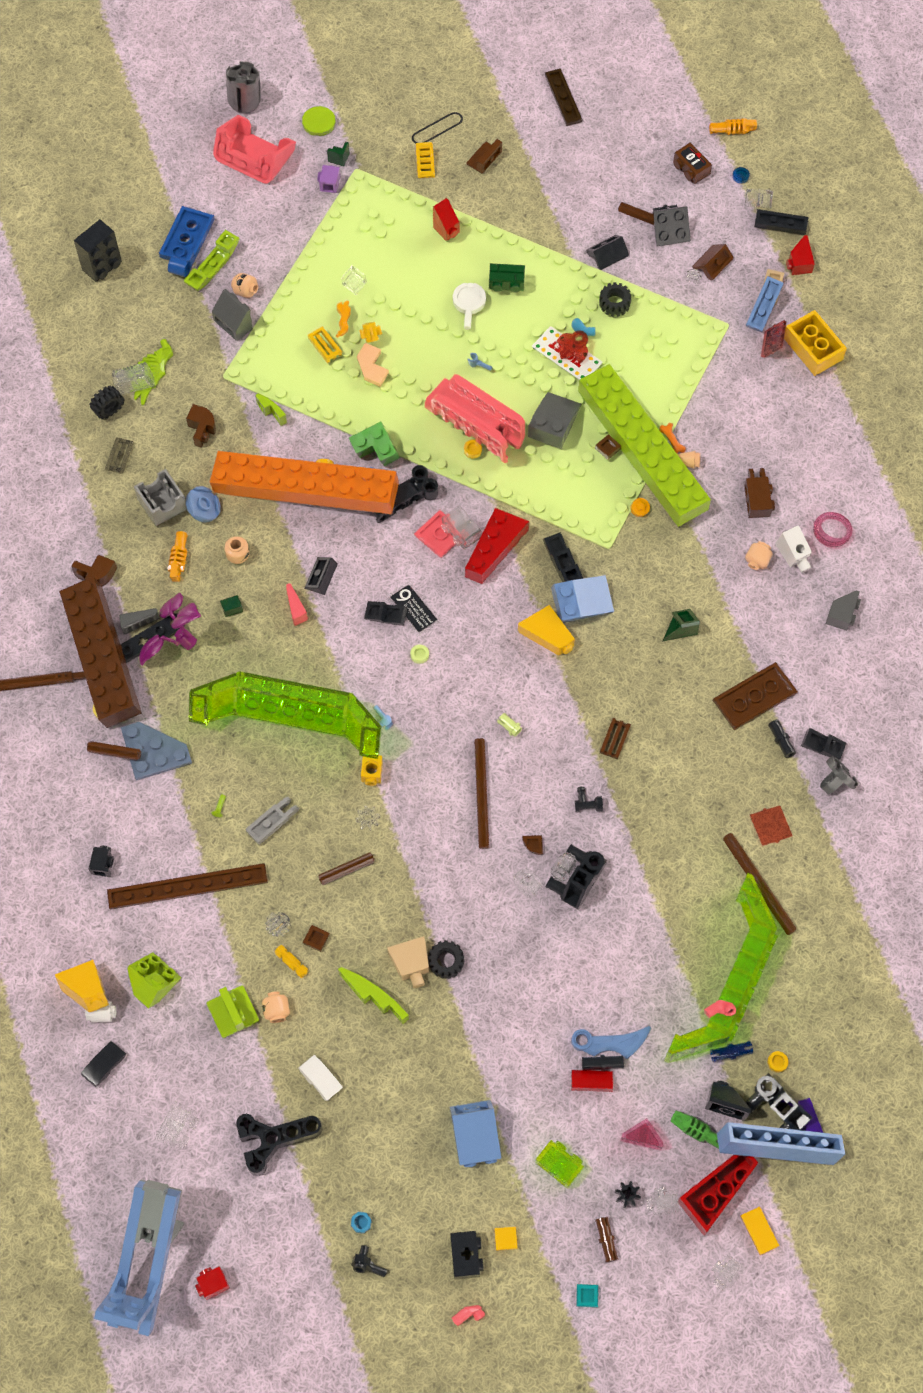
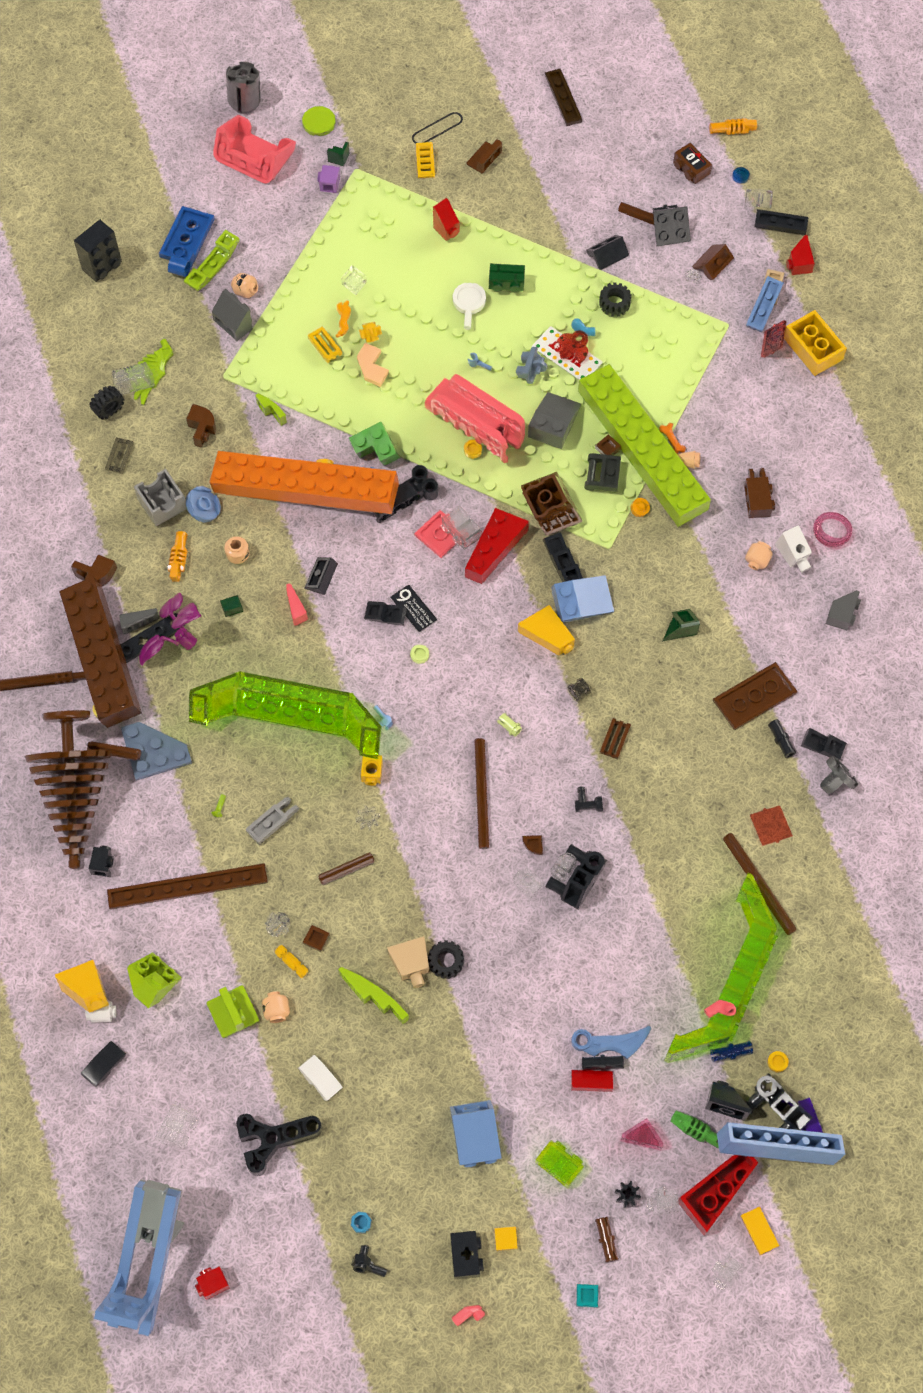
(70, 780): none -> reddish brown plant
(534, 365): none -> sand blue hips
(551, 503): none -> reddish brown slope
(579, 689): none -> clear smoke wheel
(609, 472): none -> pearl dark grey plate

